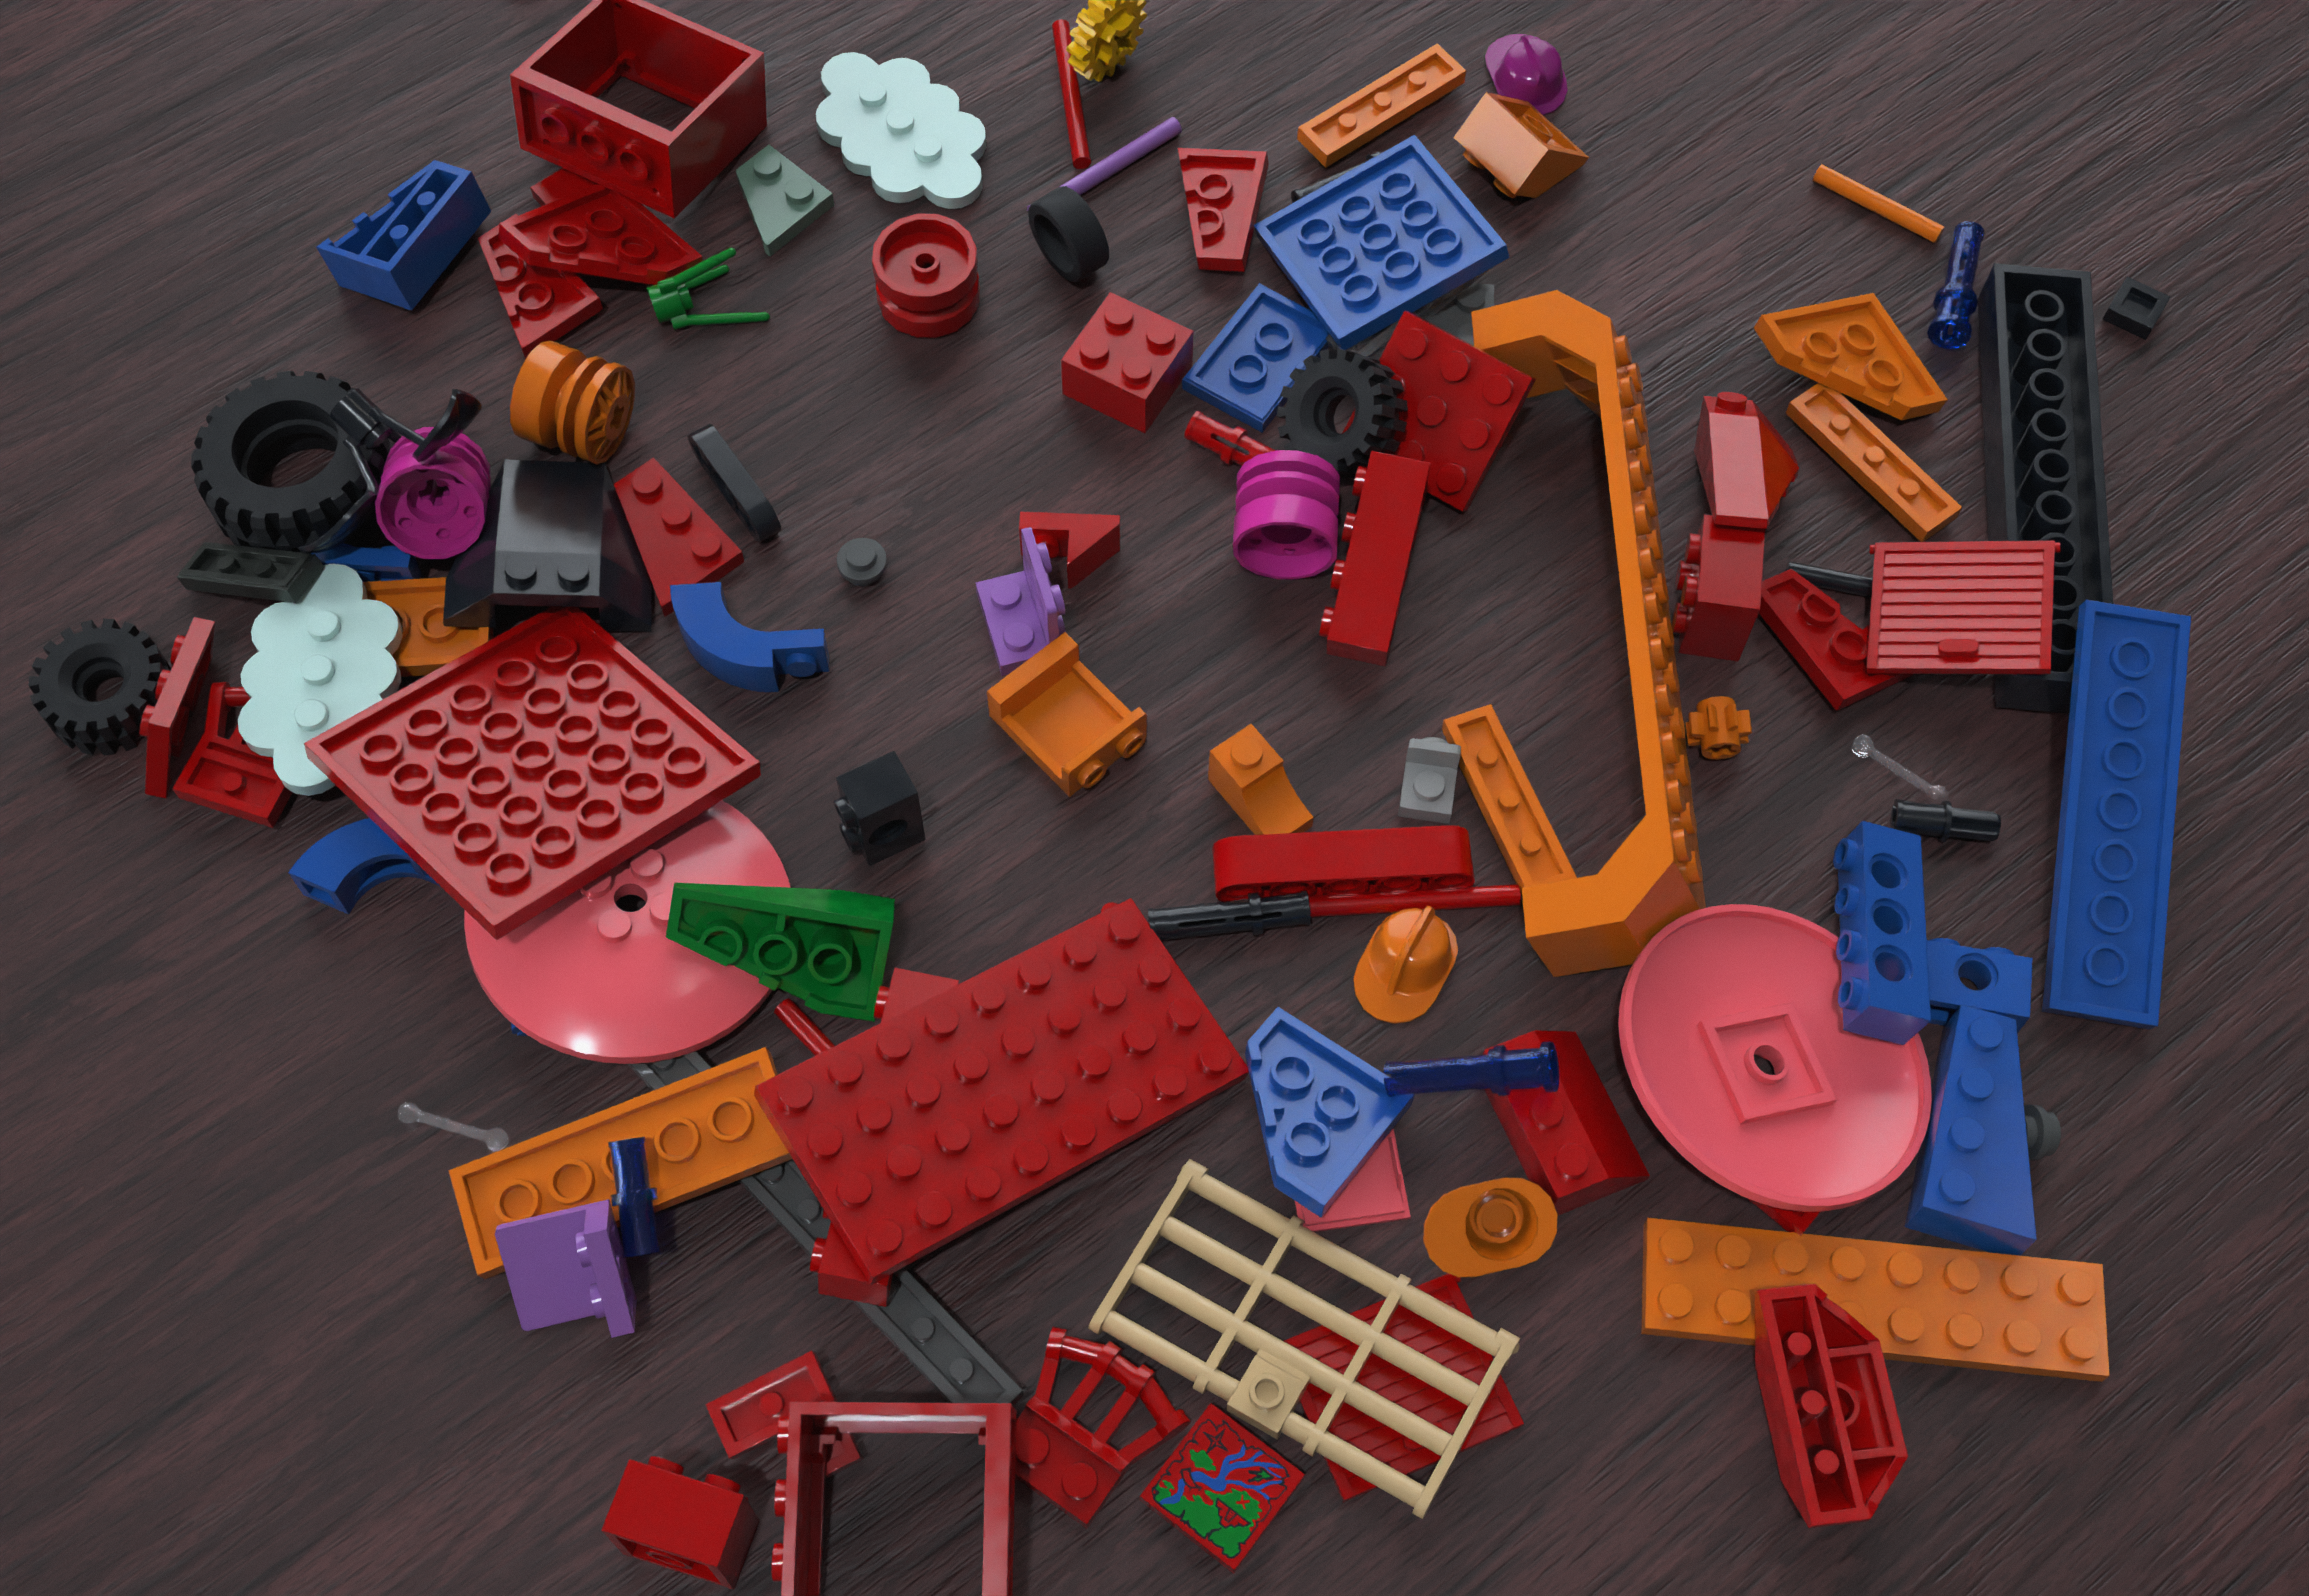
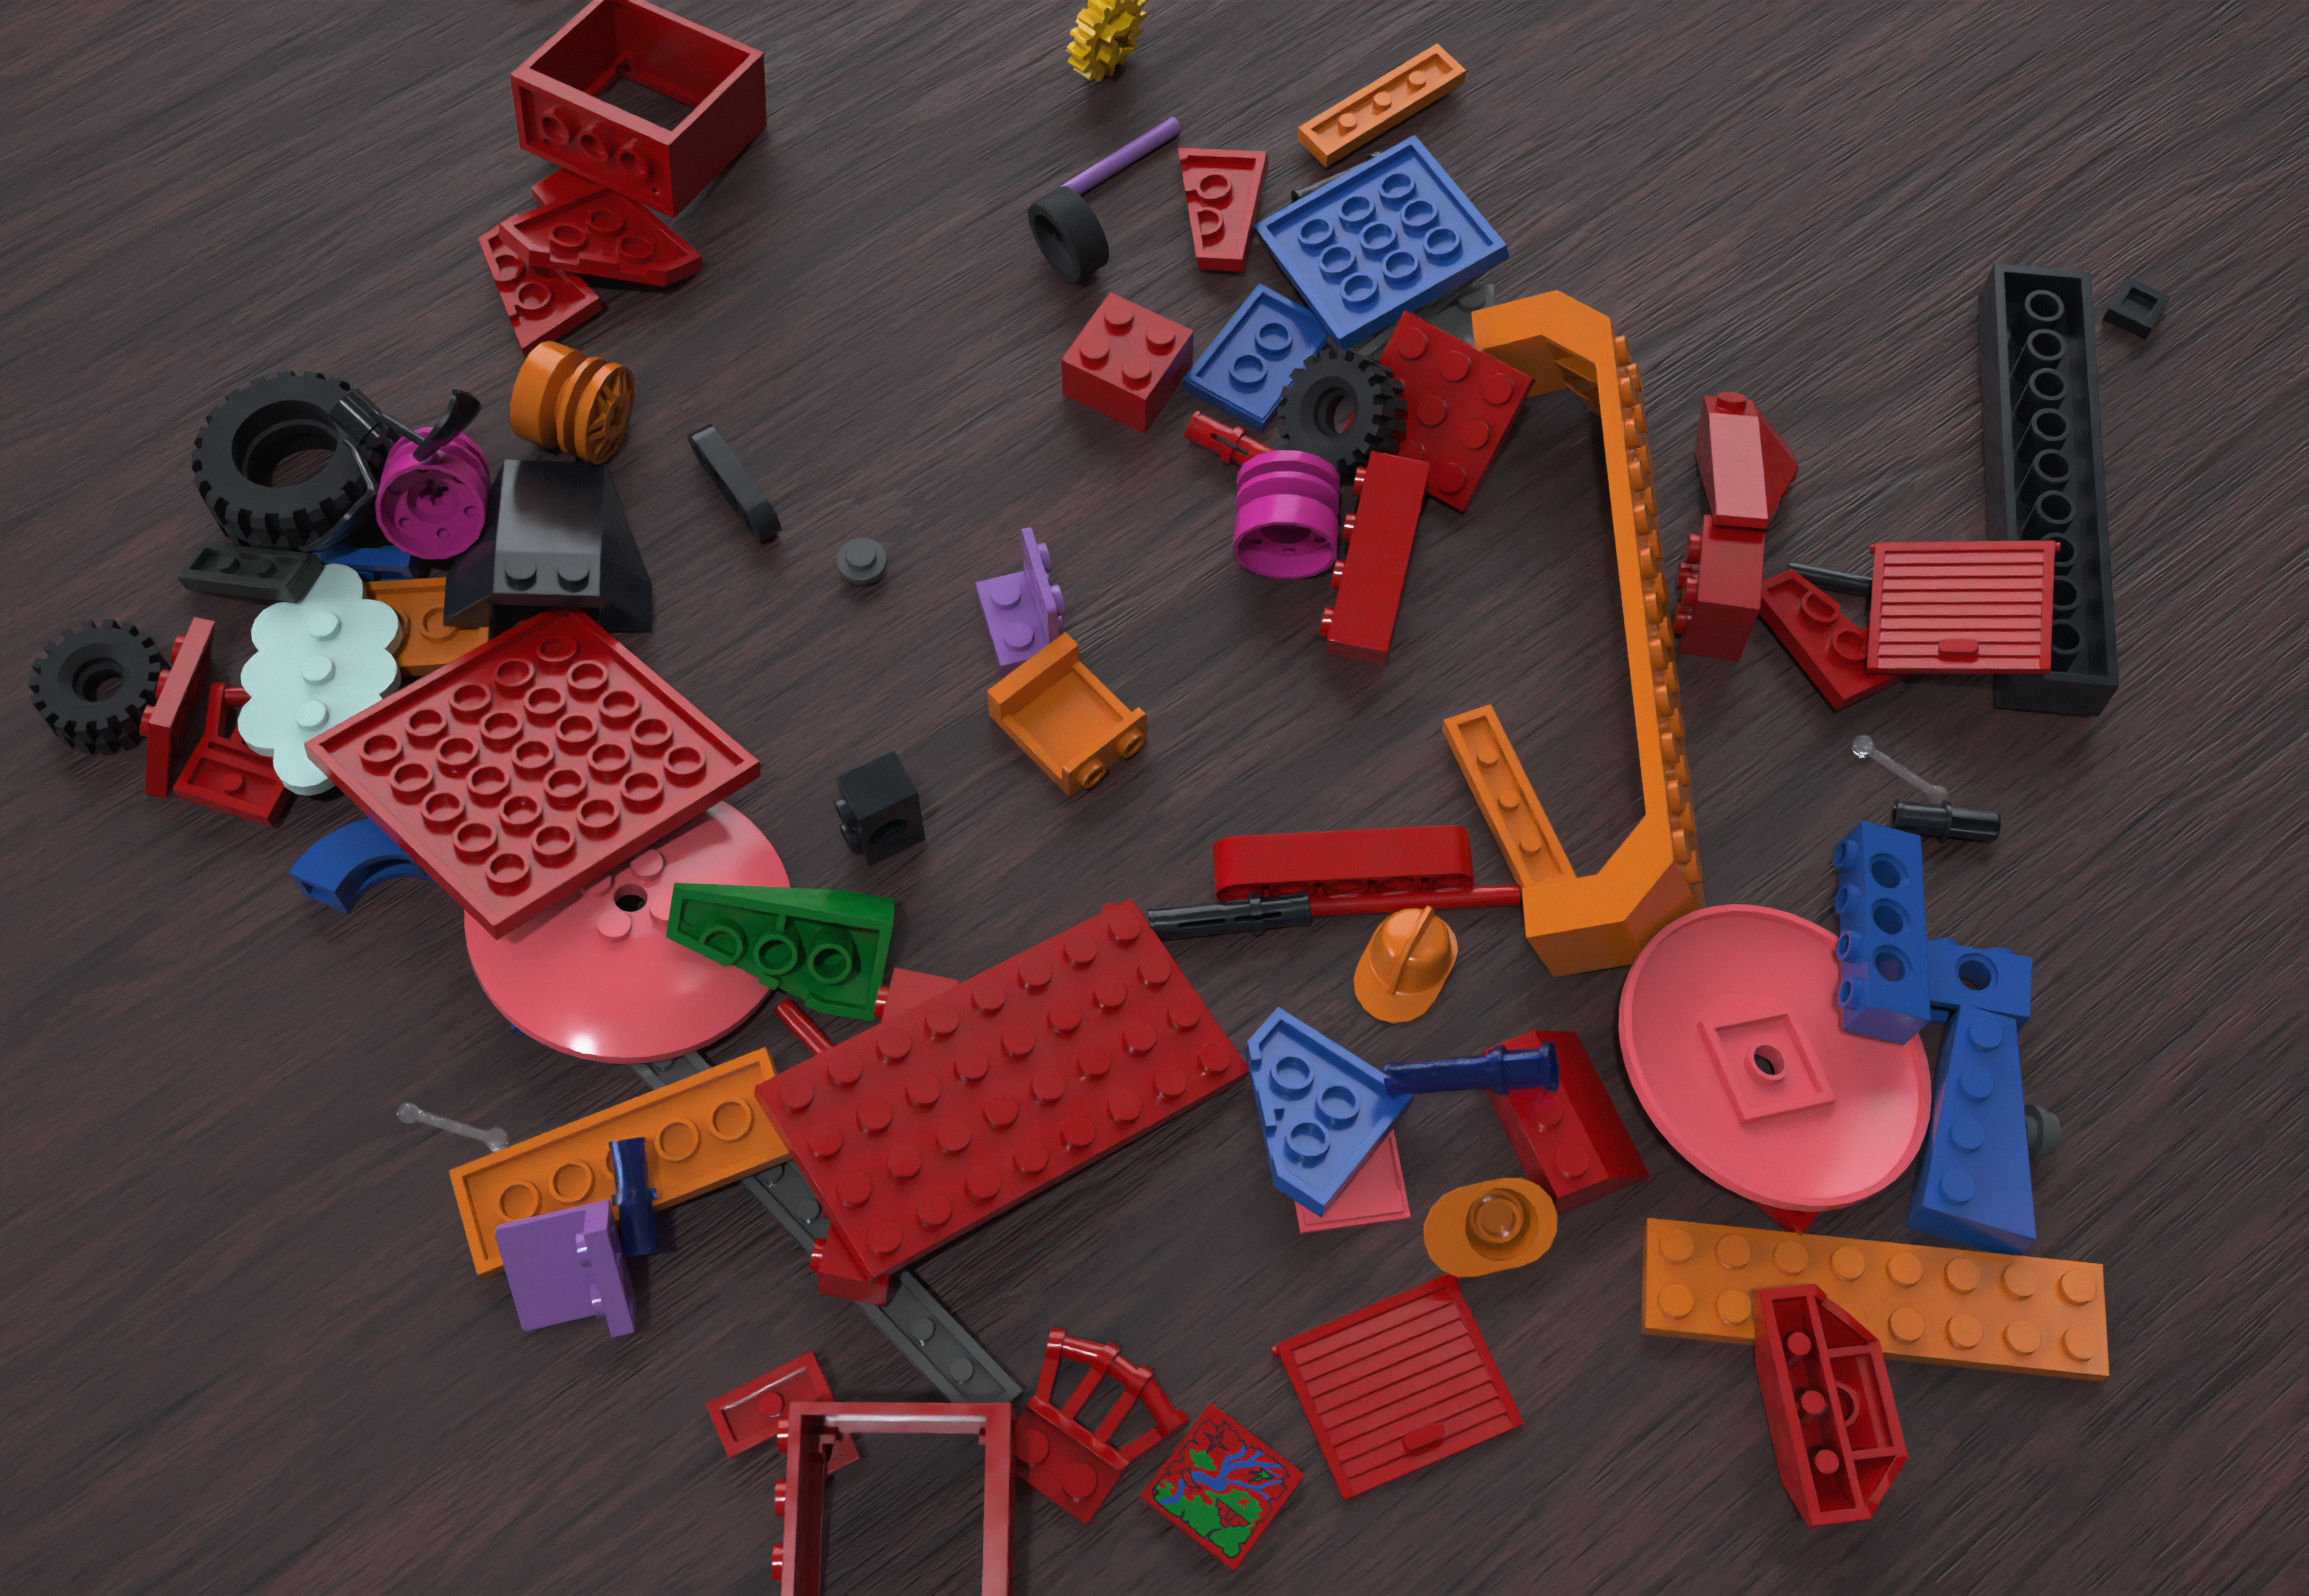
(411, 238): blue wedge -> none
(672, 295): green plant -> none
(673, 533): red wing -> none
(682, 1521): red brick -> none
(738, 653): blue arch -> none
(780, 197): sand green wing -> none
(901, 130): light aqua plate -> none
(926, 275): red wheel -> none
(1071, 96): red bar -> none
(1082, 538): red slope -> none
(1256, 785): orange arch -> none
(1282, 1372): tan door -> none
(1429, 780): light grey bracket -> none
(1517, 146): orange slope -> none
(1527, 71): magenta piece -> none
(1718, 727): orange gear -> none
(1854, 351): orange plate -> none
(1874, 461): orange plate -> none
(1878, 203): orange bar -> none
(1965, 246): clear blue pin -> none
(2117, 815): blue plate -> none

